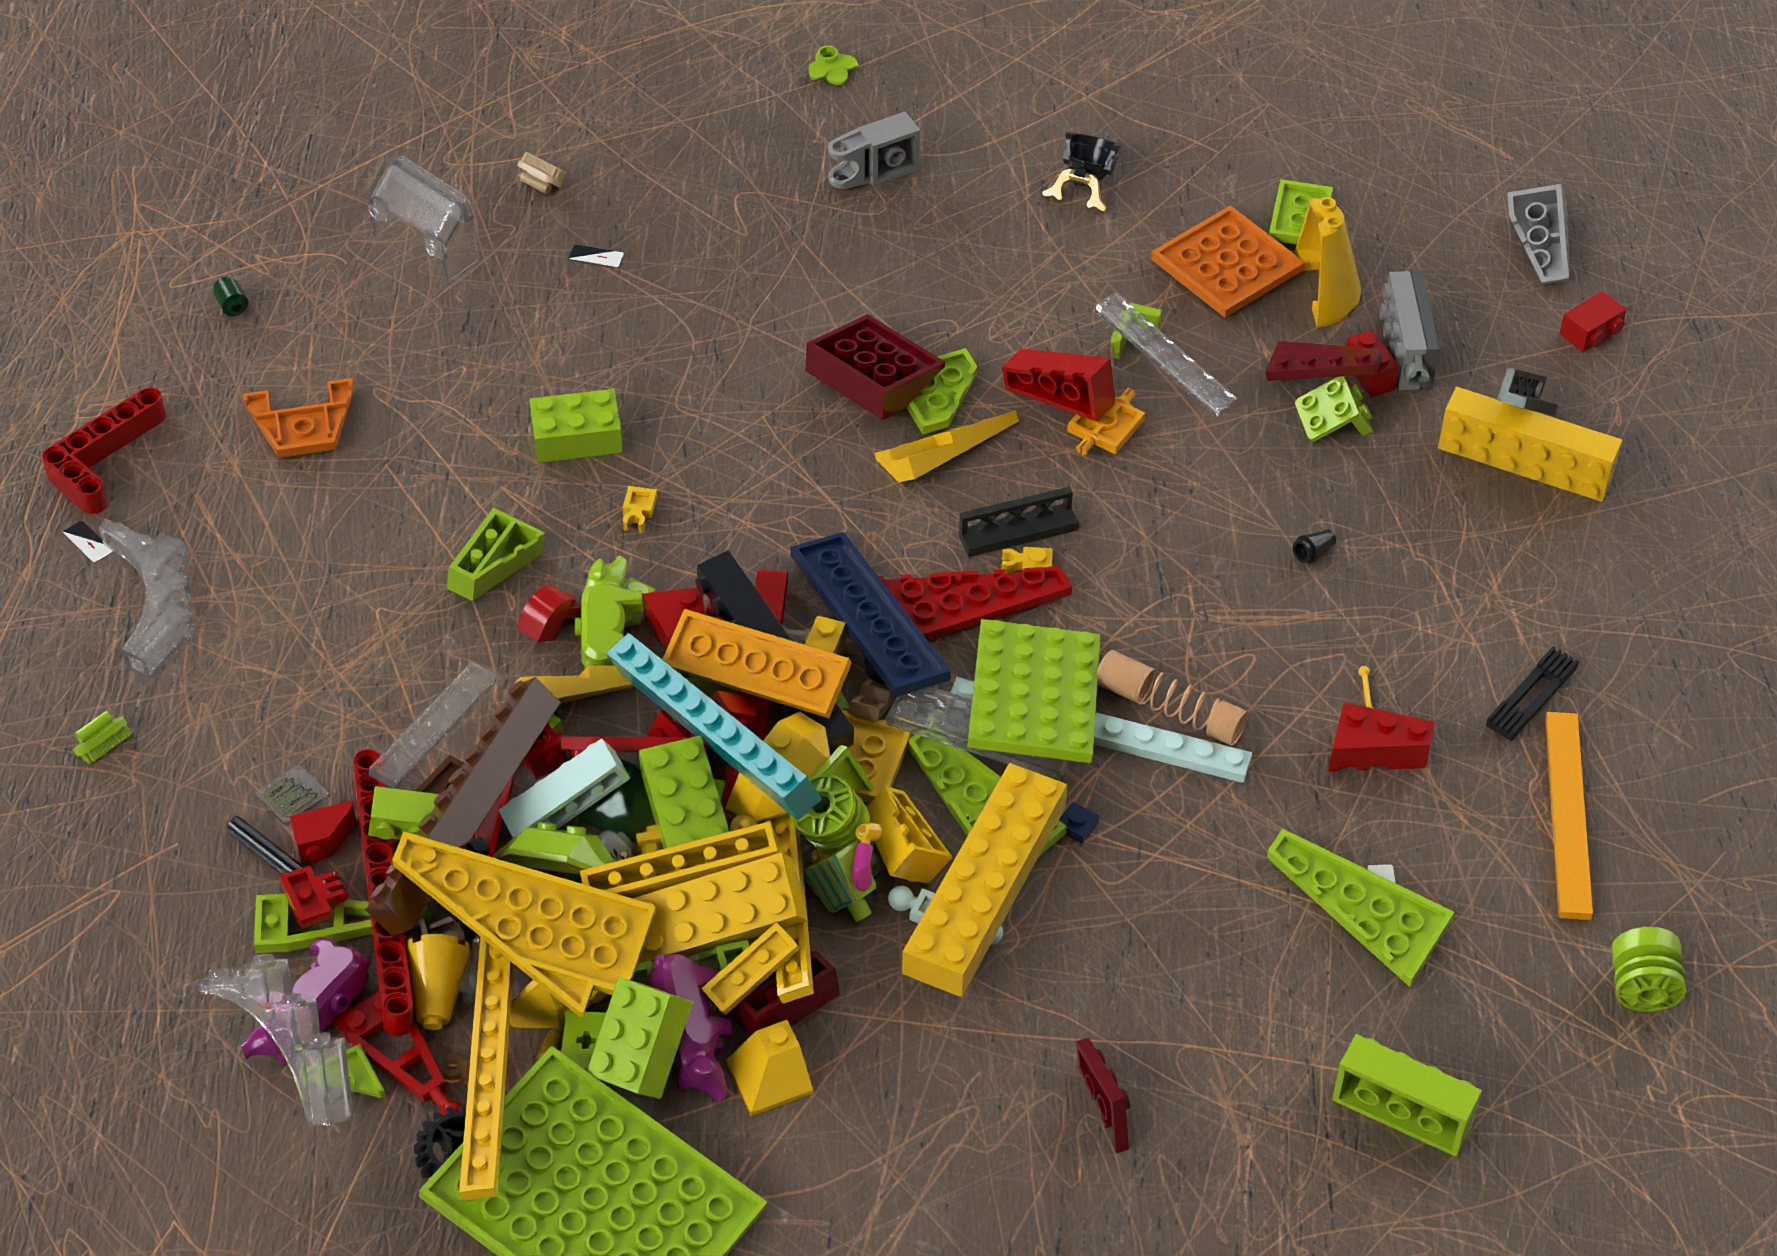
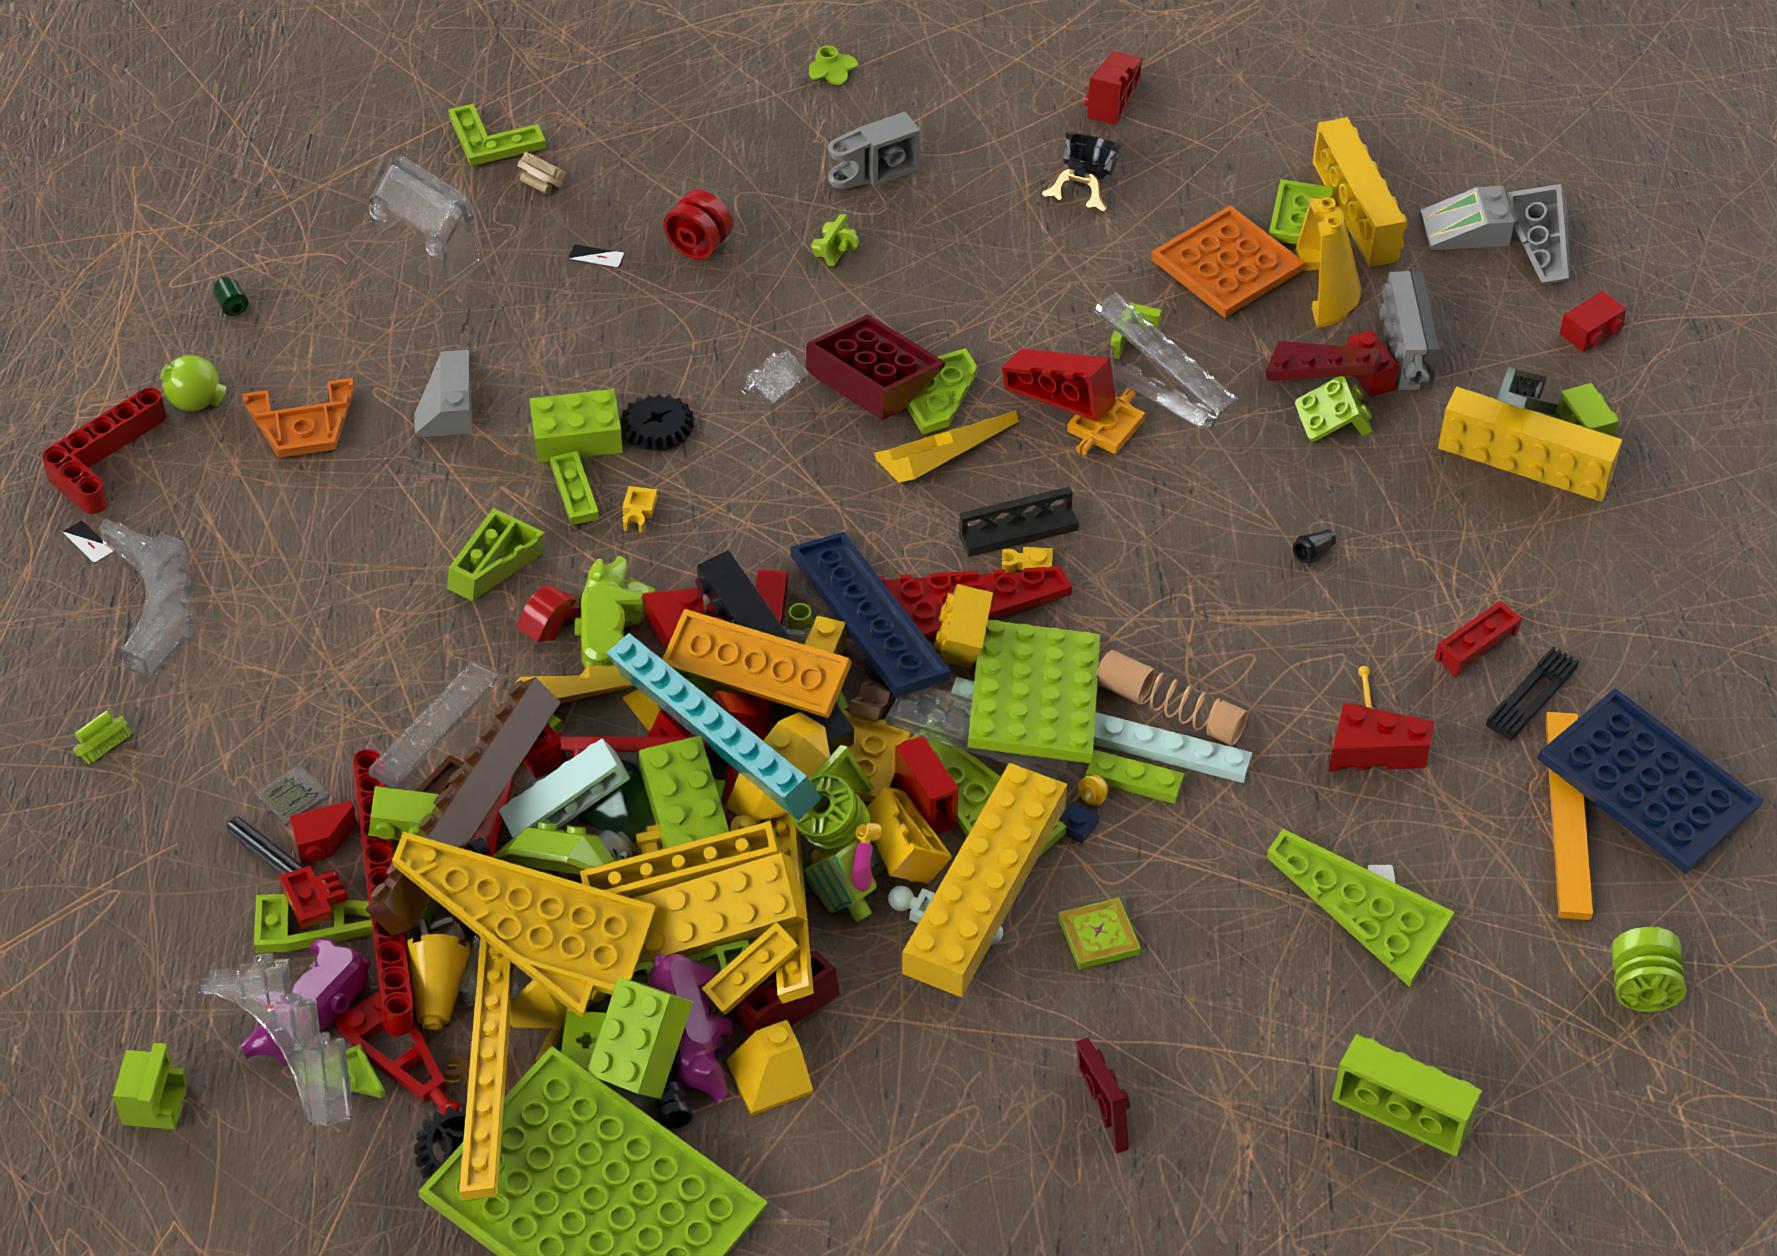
(149, 1089): none -> lime plate
(192, 383): none -> lime brick
(447, 398): none -> light grey wedge
(483, 148): none -> lime plate
(574, 488): none -> lime plate
(643, 707): none -> yellow sticker
(654, 436): none -> black gear
(674, 1110): none -> black wheel
(698, 224): none -> red wheel
(777, 377): none -> clear bracket
(799, 617): none -> lime piece
(836, 240): none -> lime hips
(927, 783): none -> red brick
(963, 625): none -> yellow brick
(1093, 789): none -> yellow plate
(1099, 933): none -> tile
(1113, 87): none -> red wedge
(1136, 776): none -> lime plate
(1174, 401): none -> clear plate
(1359, 192): none -> yellow brick
(1469, 220): none -> light grey slope
(1477, 637): none -> red container
(1587, 409): none -> lime brick
(1650, 780): none -> dark blue plate

